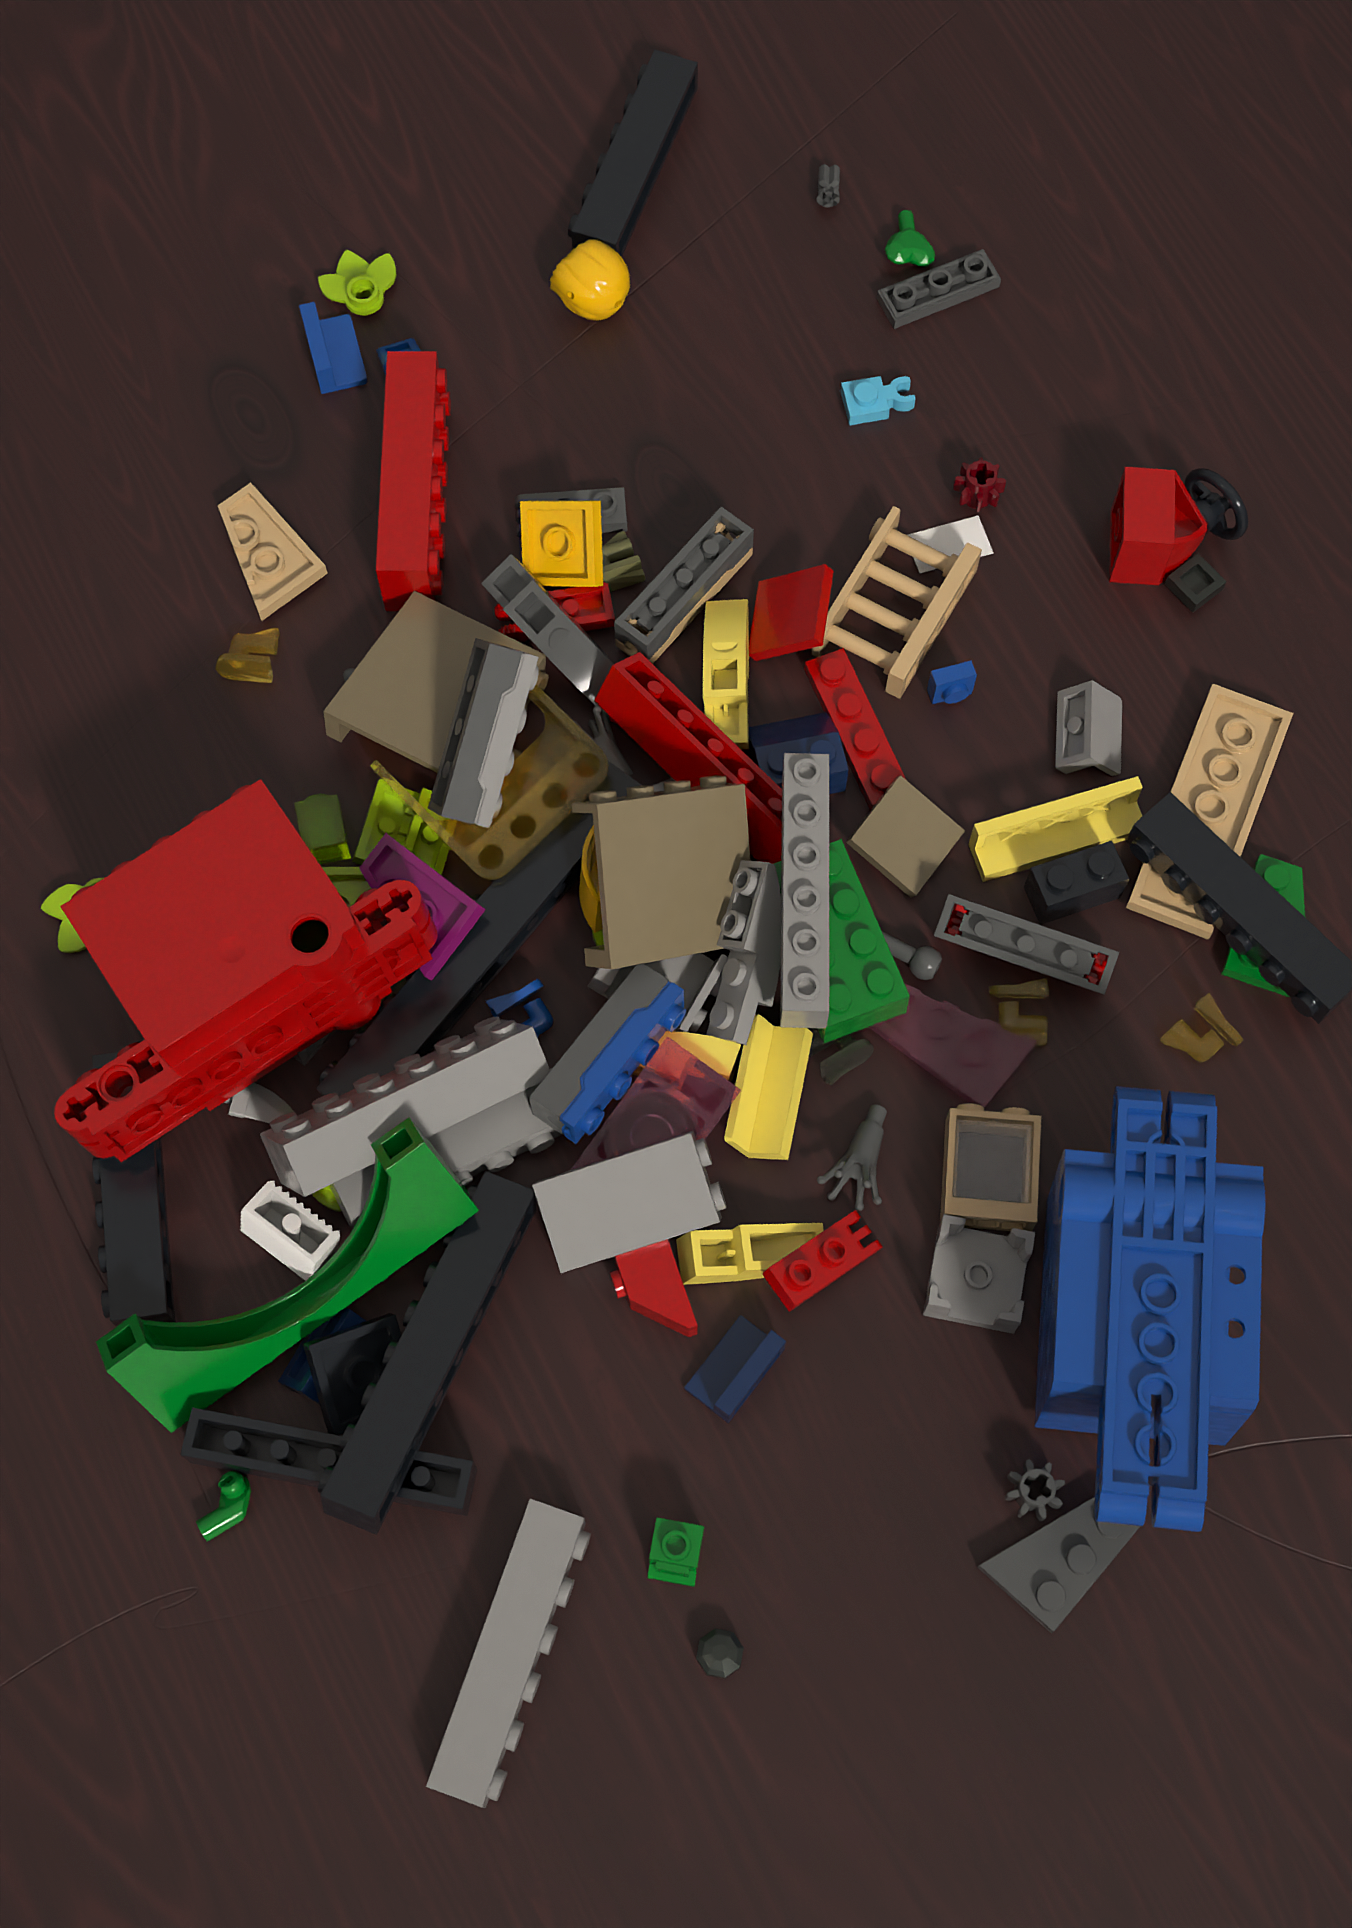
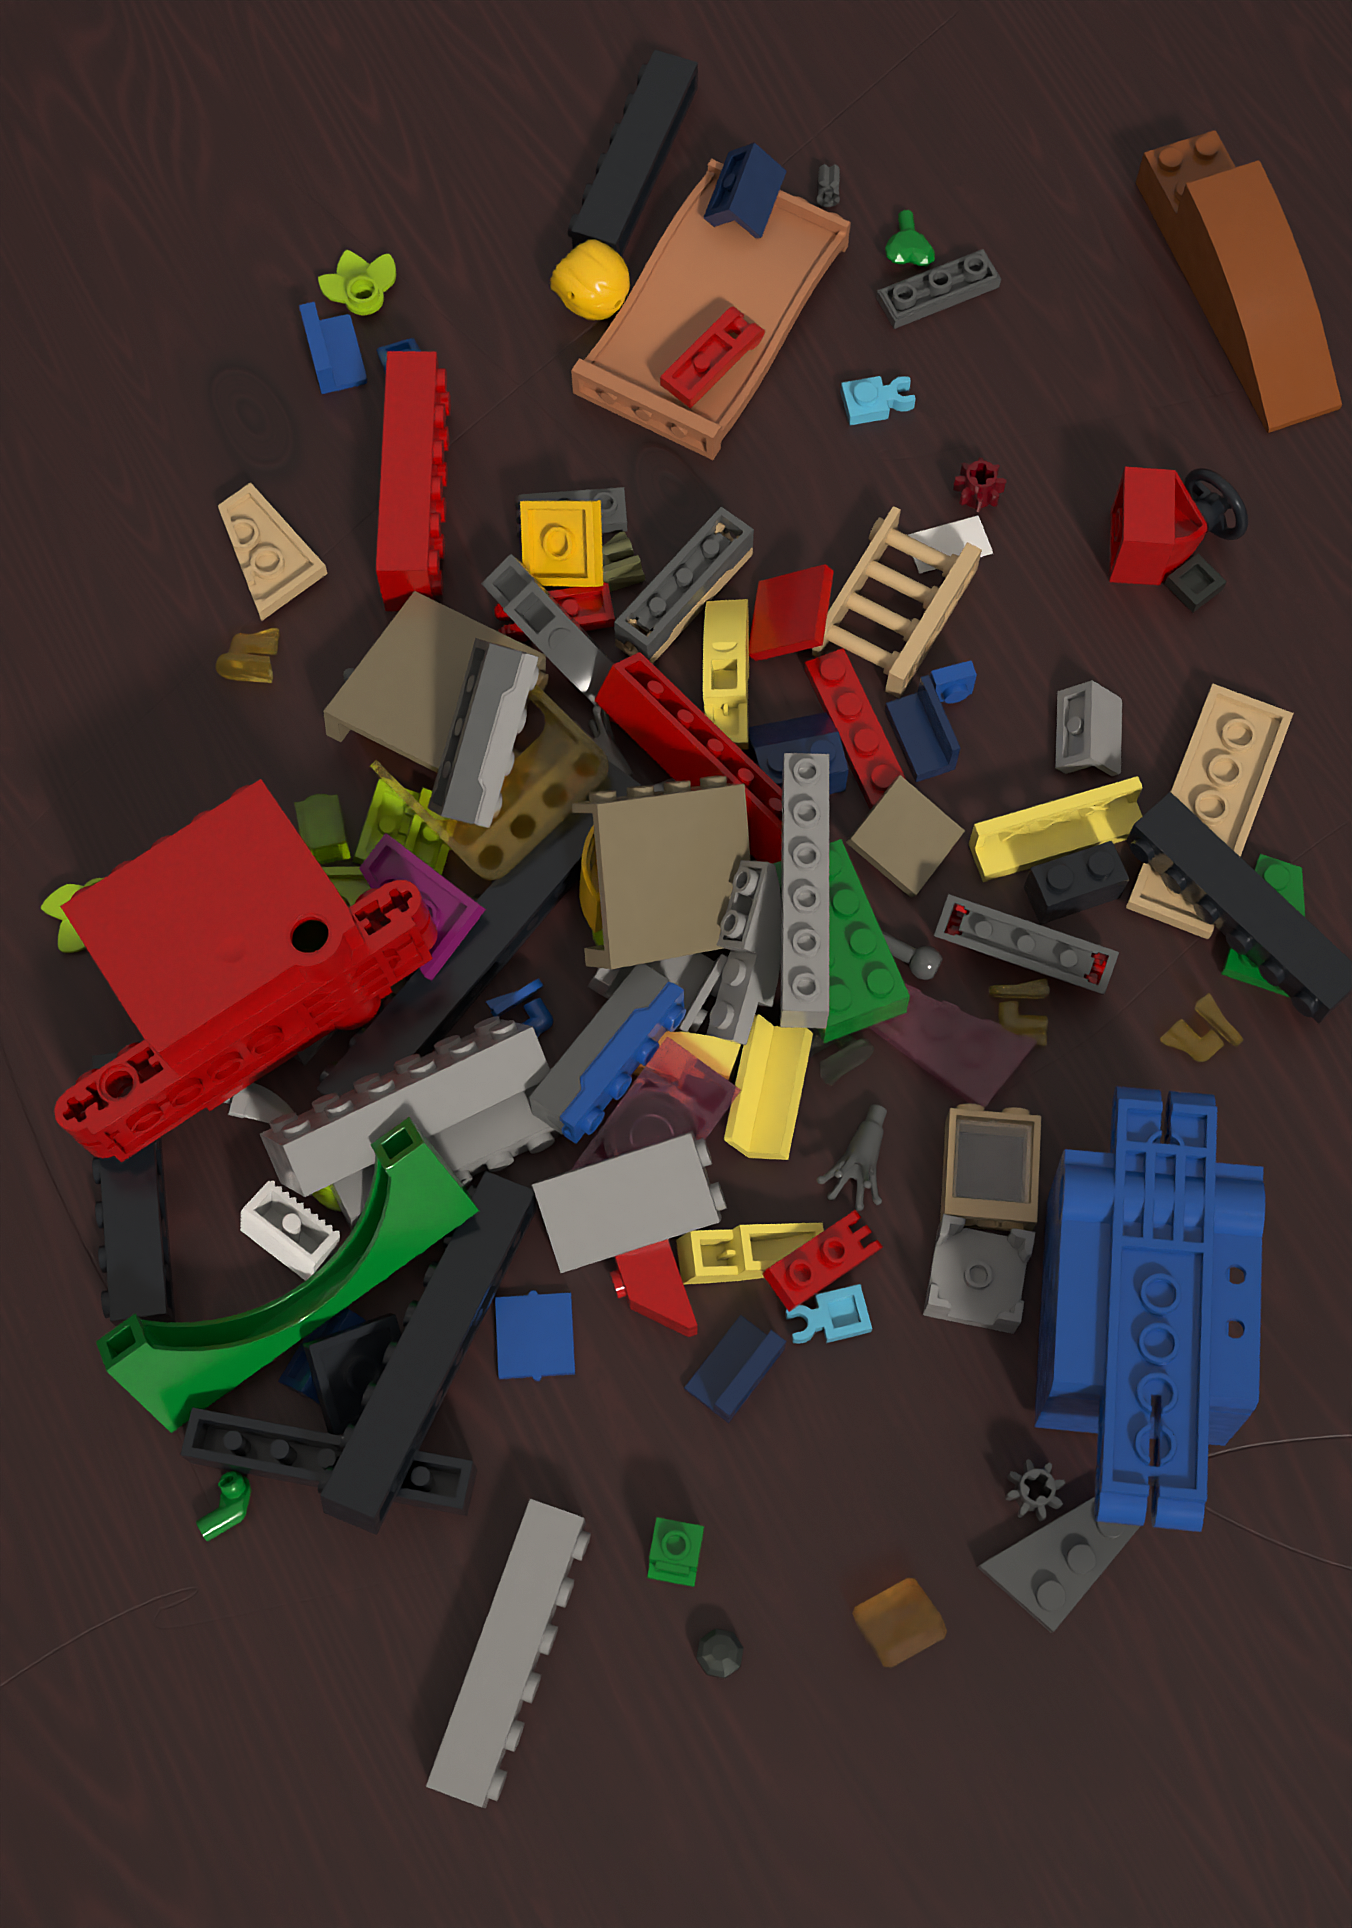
(535, 1335): none -> blue piece
(685, 289): none -> nougat panel
(711, 357): none -> red plate
(746, 190): none -> dark blue panel
(838, 1313): none -> medium azure plate
(899, 1622): none -> clear orange piece
(924, 732): none -> dark blue panel
(1244, 275): none -> dark orange slope

